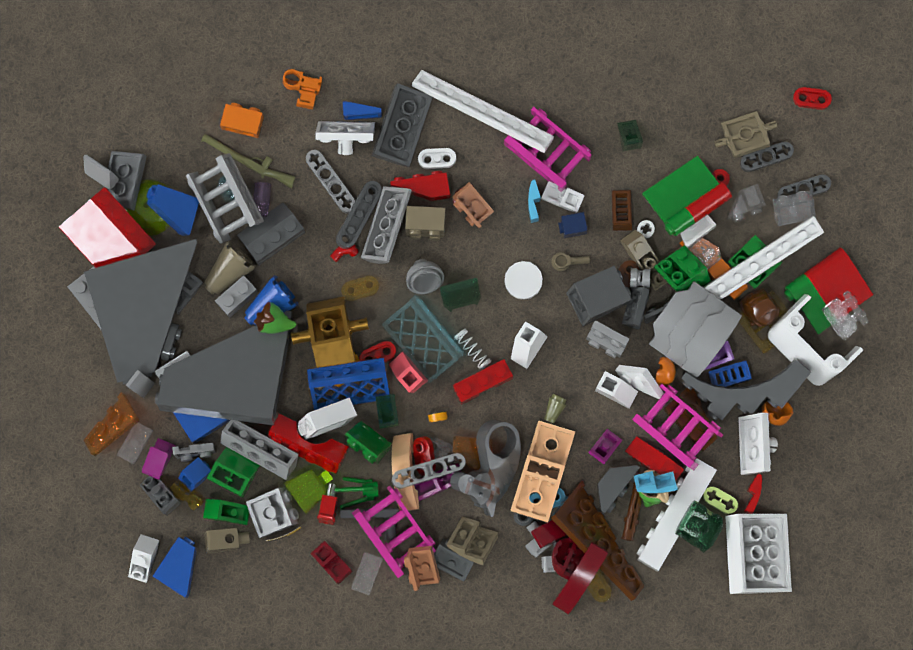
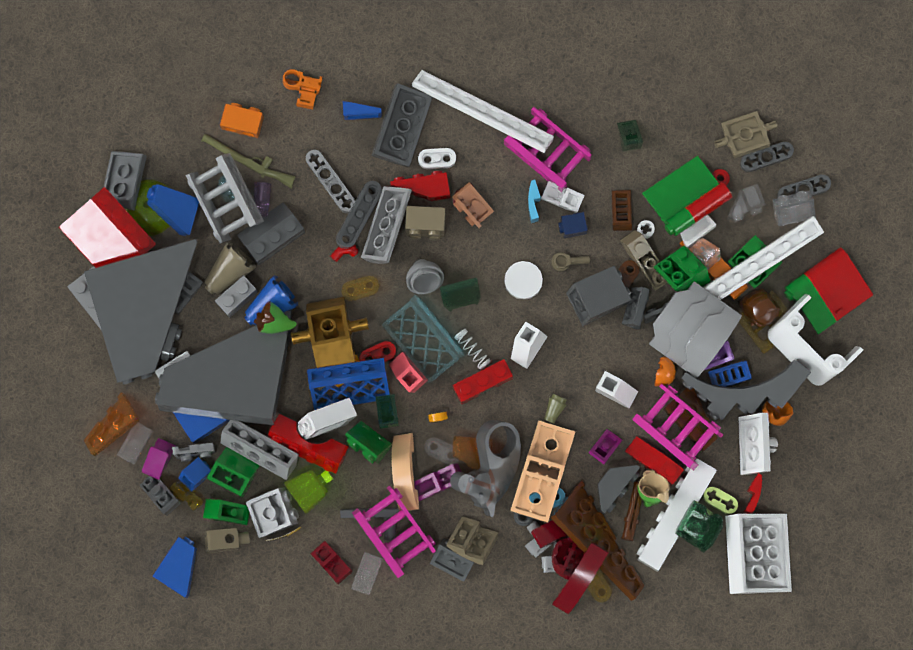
(99, 173): light grey slope -> none
(140, 384): light grey slope -> none
(143, 558): white slope -> none
(328, 506): red piece -> none
(345, 134): white plate -> none
(368, 489): green plant -> none
(421, 566): nougat bracket -> none
(425, 454): red plate -> none
(429, 473): light grey beam -> none
(607, 339): light grey plate -> none
(636, 278): light grey wheel -> none
(640, 379): white wing -> none
(655, 484): medium azure slope -> none
(812, 98): red plate -> none
(840, 318): clear plate -> none

